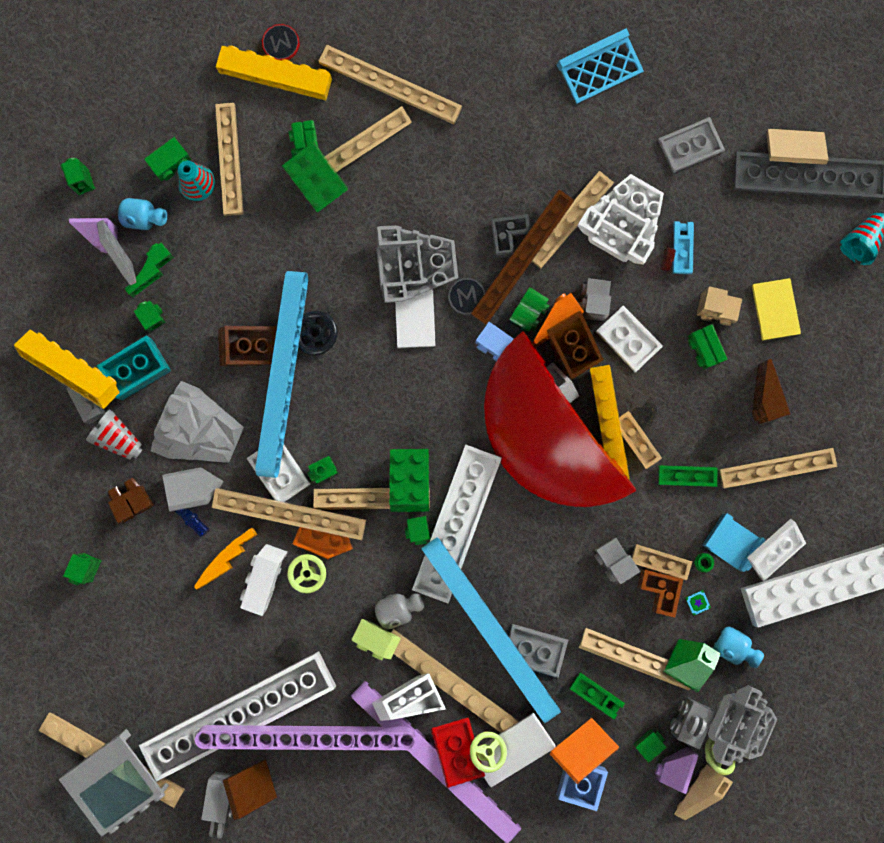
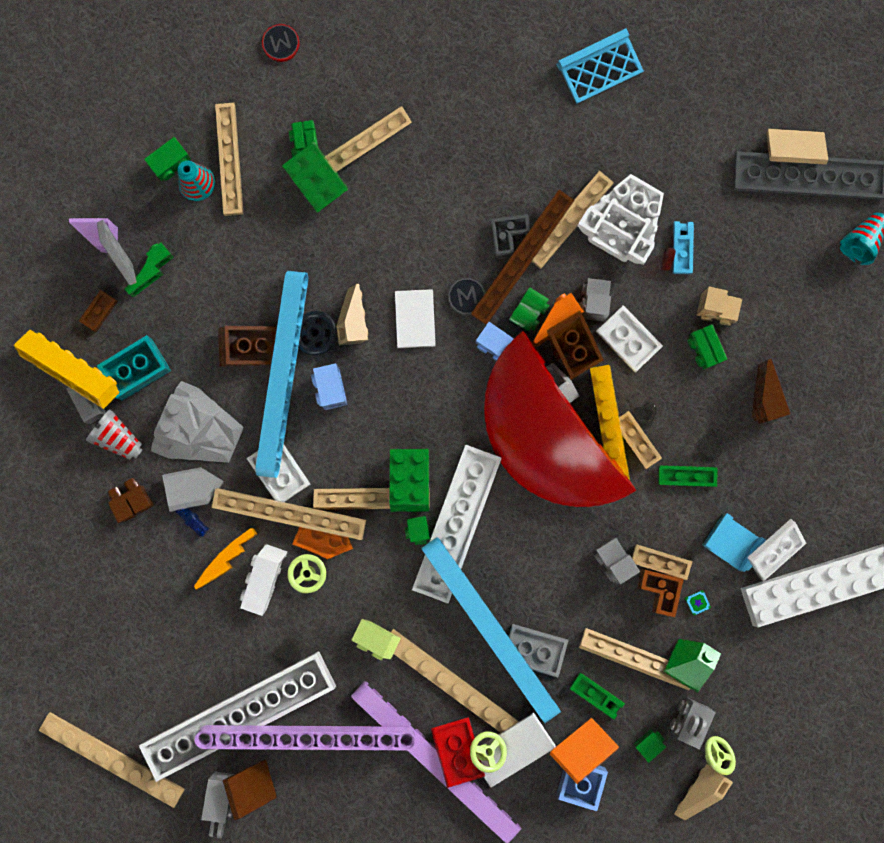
(77, 176): green brick -> none
(82, 568): green brick -> none
(98, 311): none -> reddish brown plate
(112, 785): panel -> none
(140, 214): medium azure piece -> none
(149, 315): green brick -> none
(273, 72): yellow brick -> none
(322, 470): green brick -> none
(330, 387): none -> light blue brick
(351, 322): none -> tan slope
(390, 84): tan plate -> none
(397, 610): light grey piece -> none
(409, 699): white wedge -> none
(412, 262): light grey wedge -> none
(677, 769): lavender slope -> none
(691, 145): light grey tile -> none
(710, 562): green plate -> none
(737, 647): medium azure piece -> none
(741, 726): light grey wedge -> none
(776, 309): light yellow tile -> none
(777, 468): tan plate -> none

